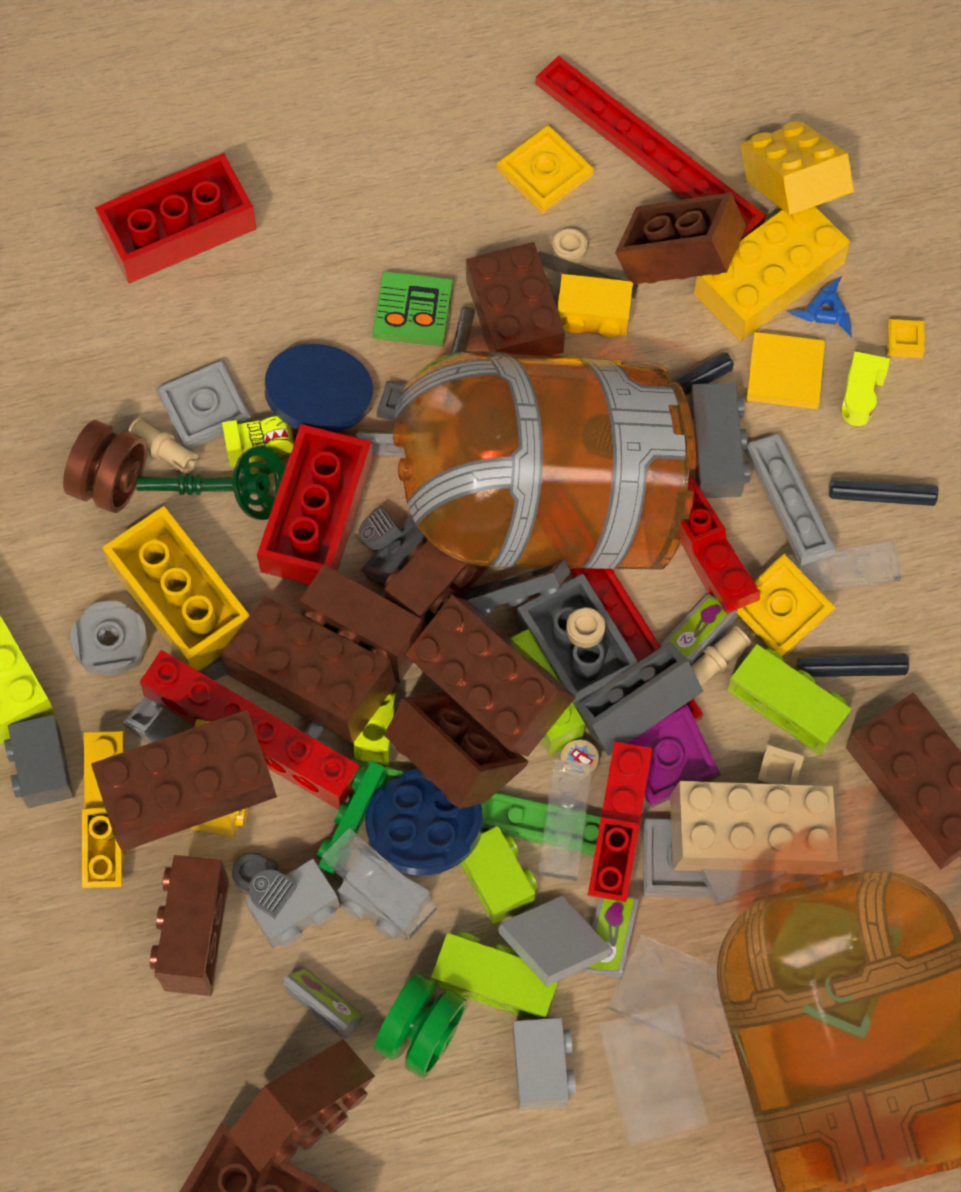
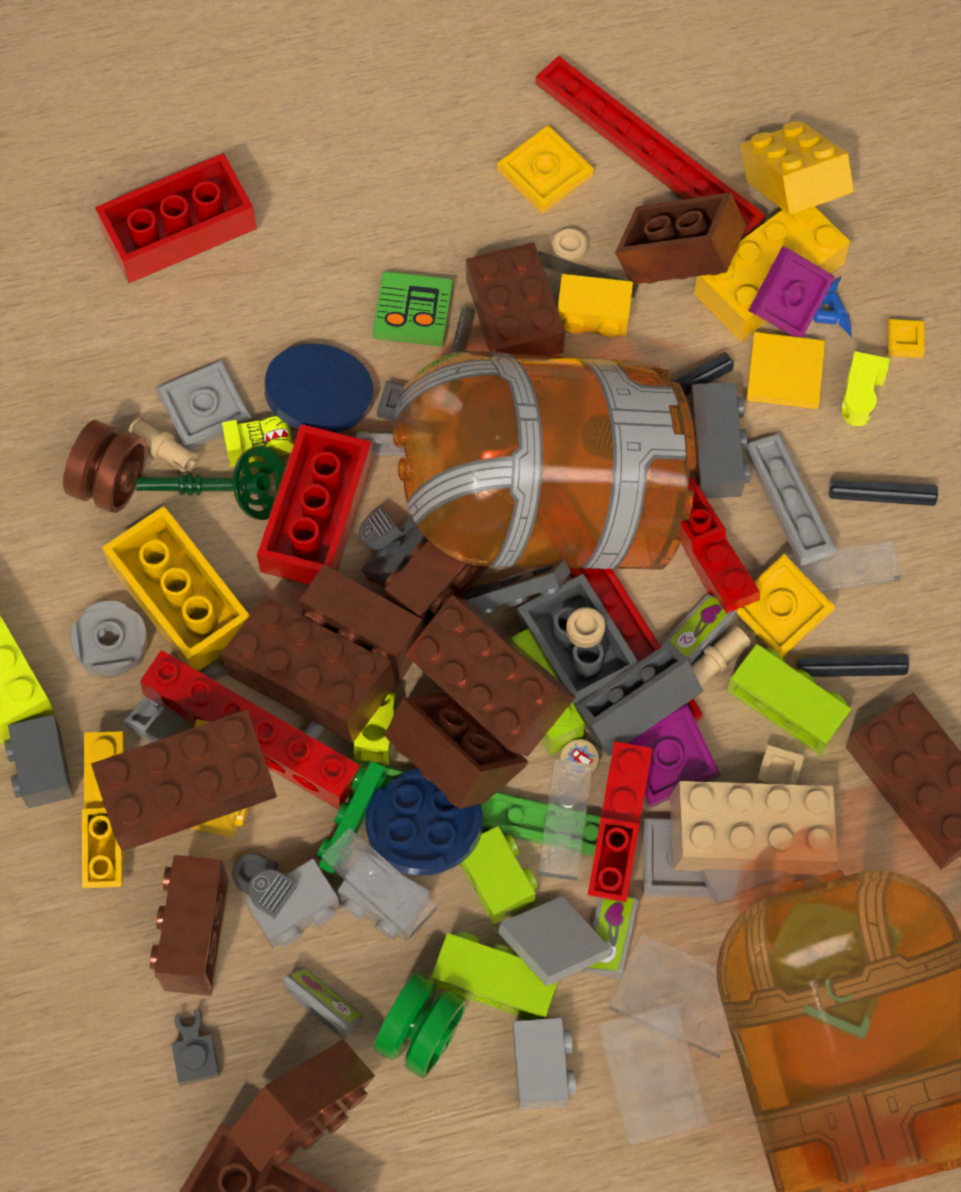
(194, 1055): none -> dark grey plate
(791, 293): none -> magenta tile

